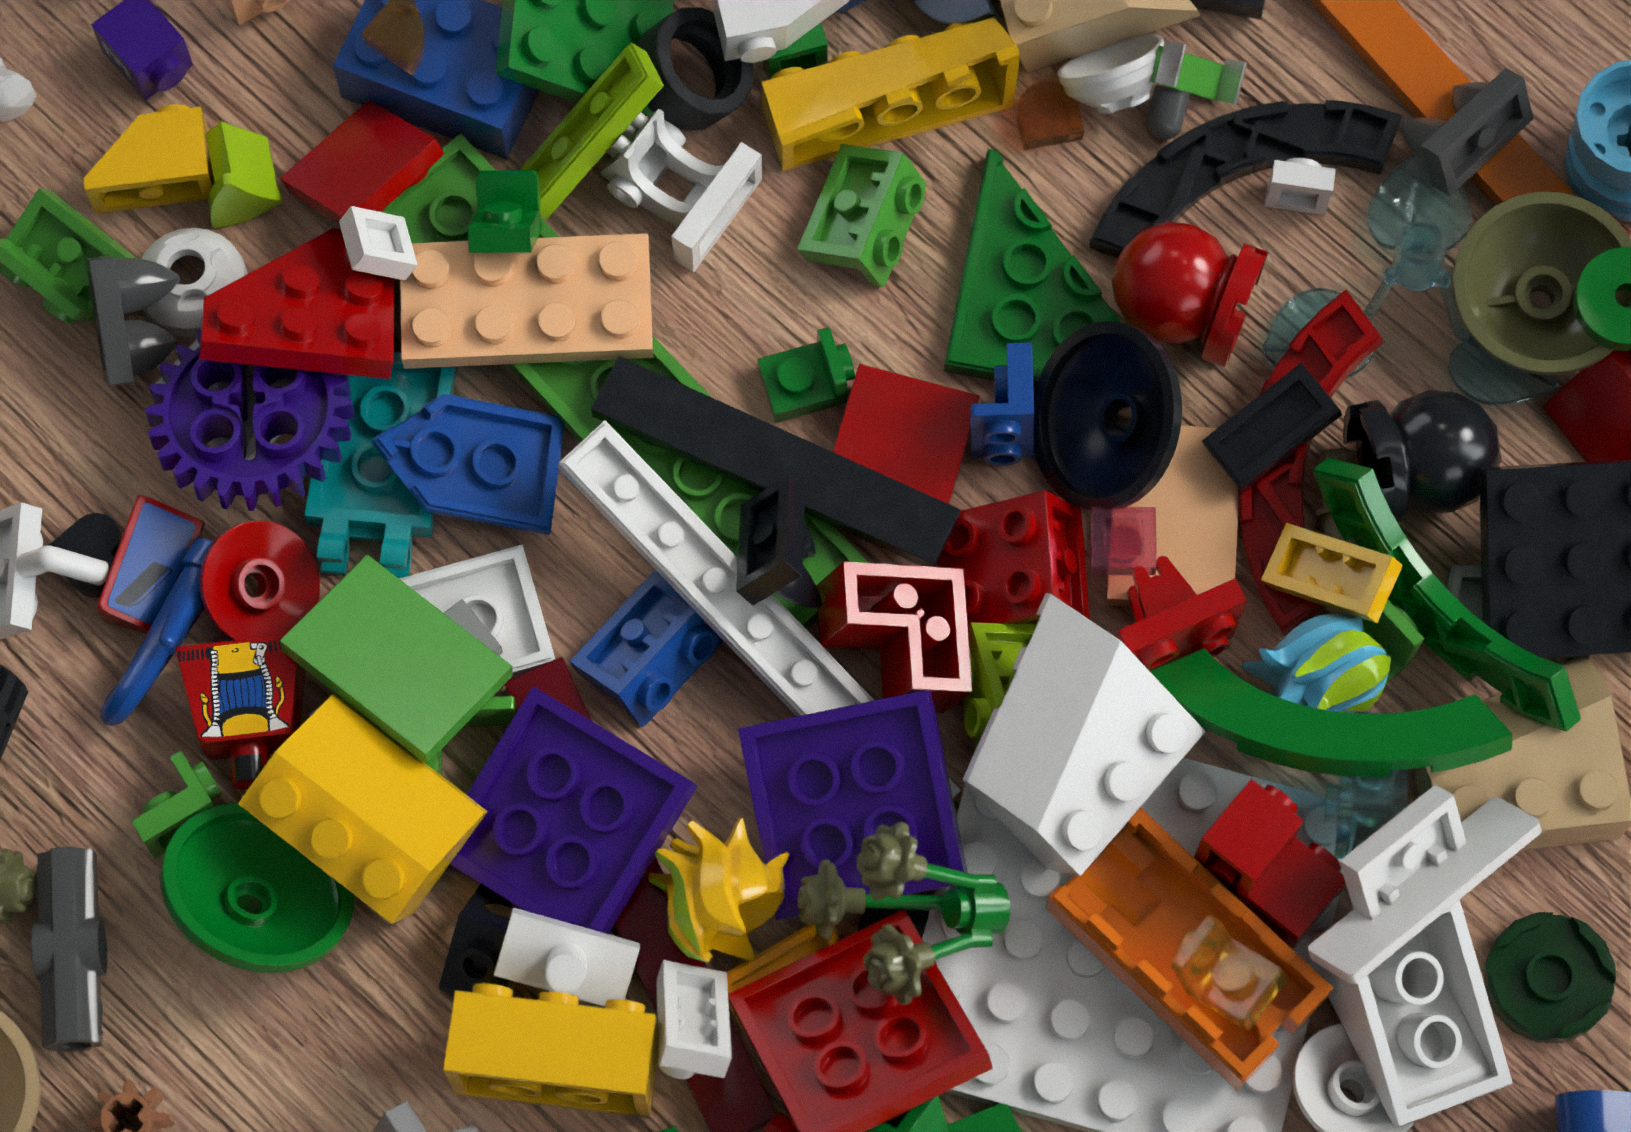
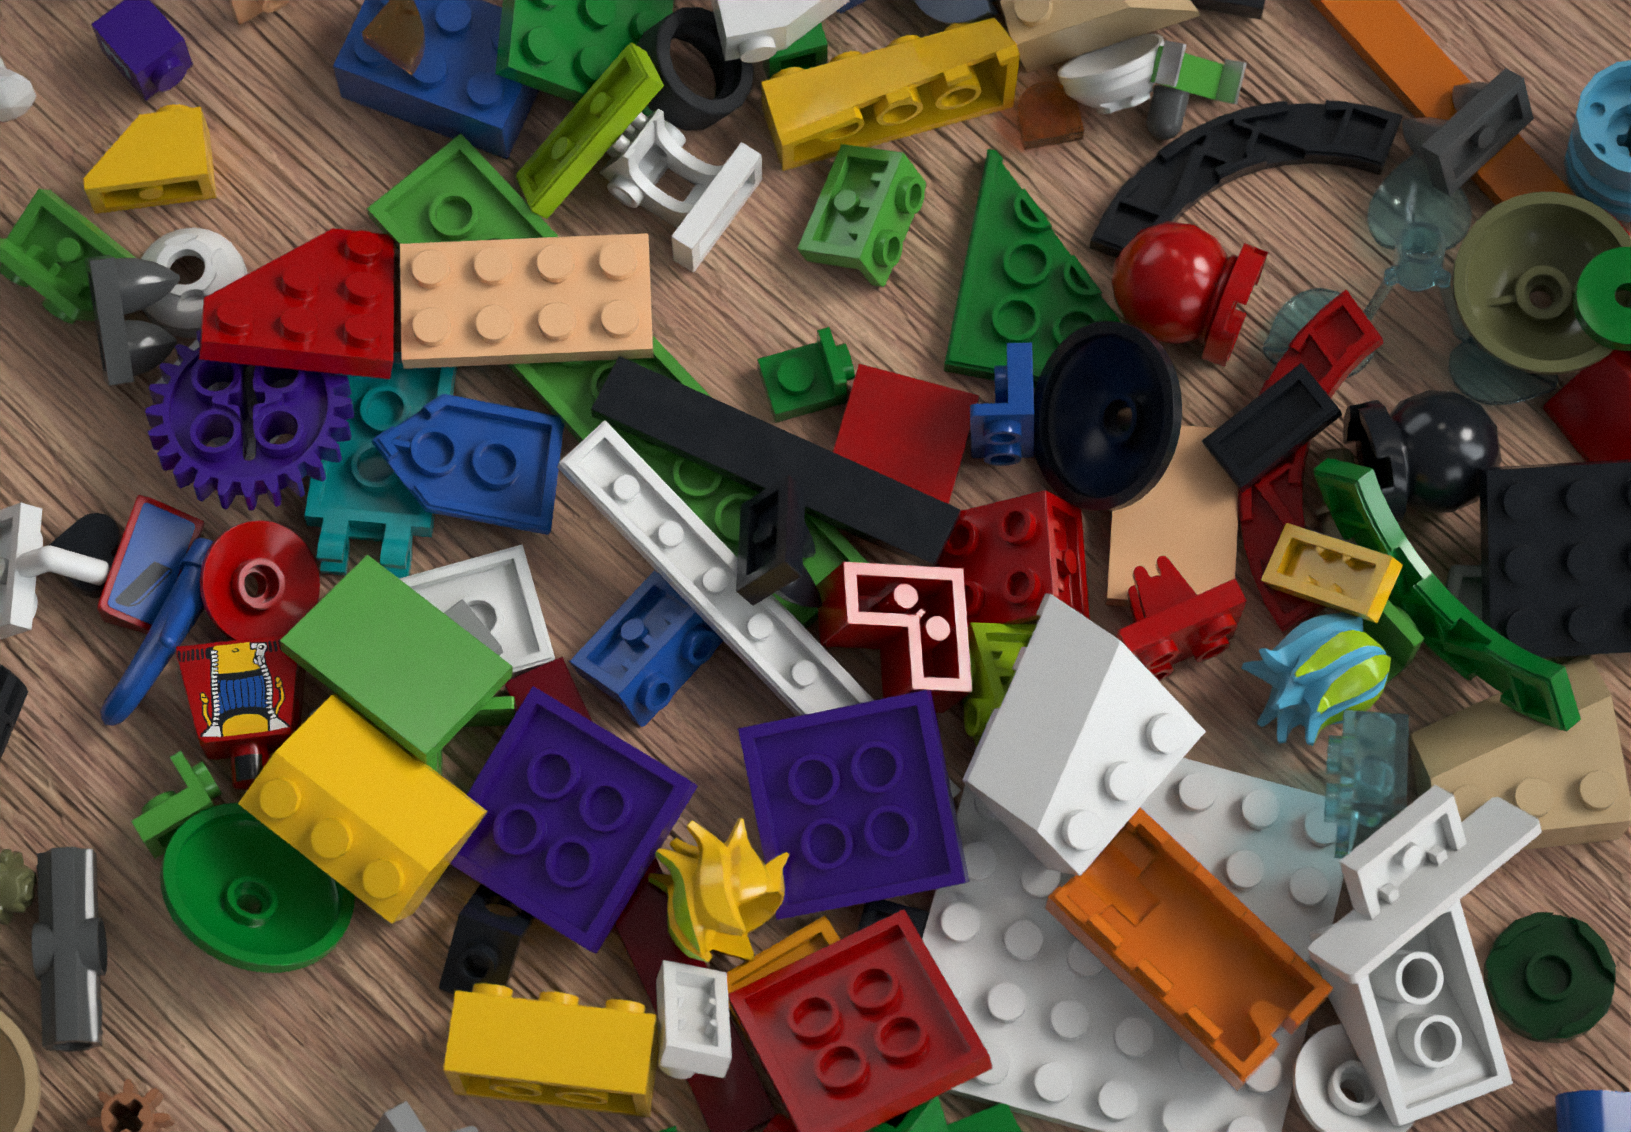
(242, 175): lime tile -> none
(363, 163): red tile -> none
(378, 243): white plate -> none
(506, 213): green bracket -> none
(566, 958): white tile -> none
(887, 861): olive plant -> none
(1123, 540): clear pink plate -> none
(1226, 973): clear yellow bracket -> none
(1267, 866): red brick -> none
(1300, 186): white plate -> none
(1332, 740): green tile -> none

